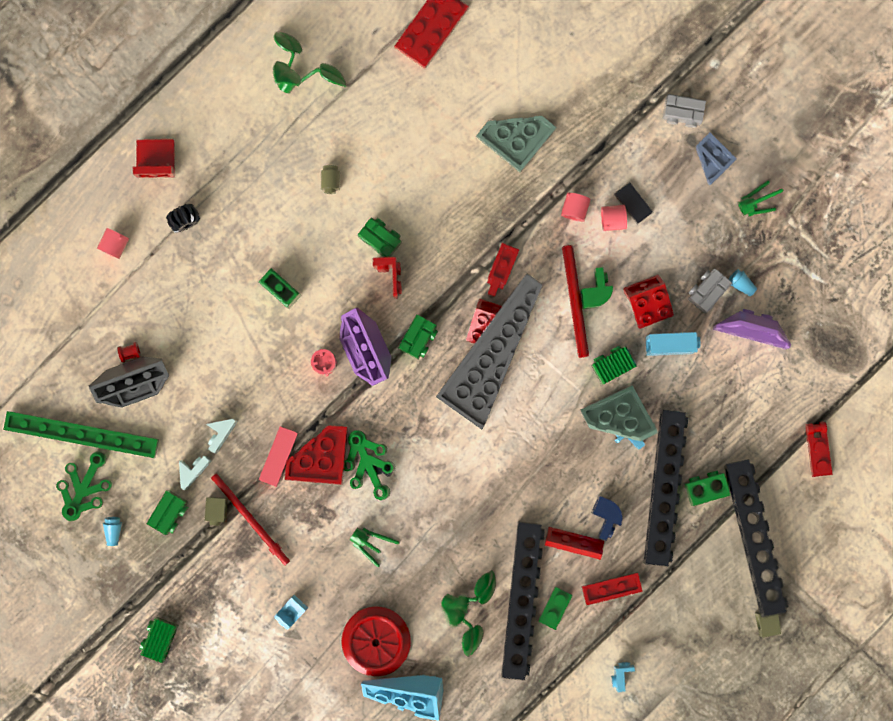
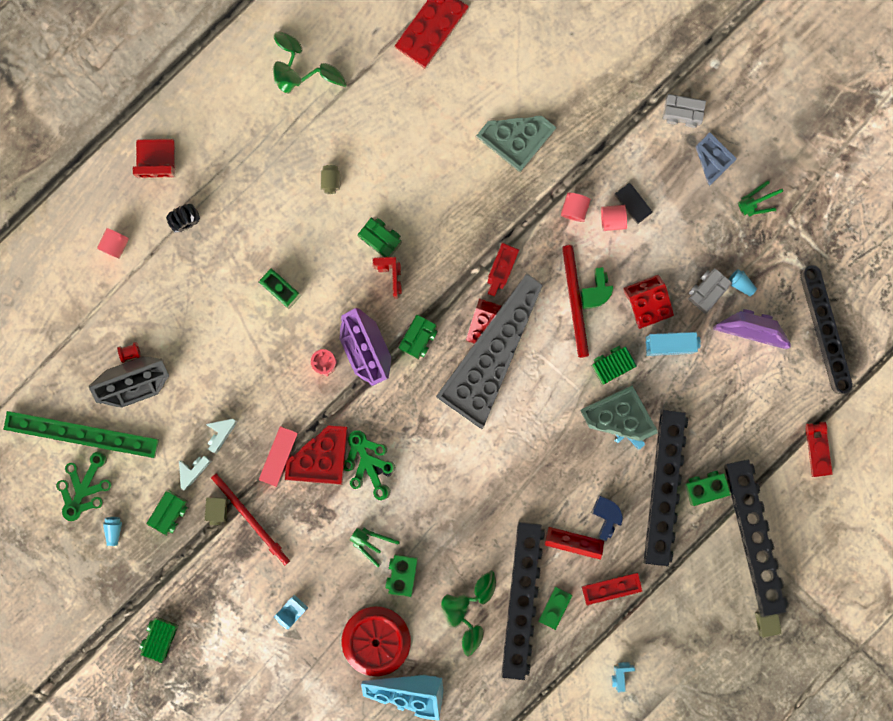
(406, 576): none -> green brick
(833, 336): none -> black beam

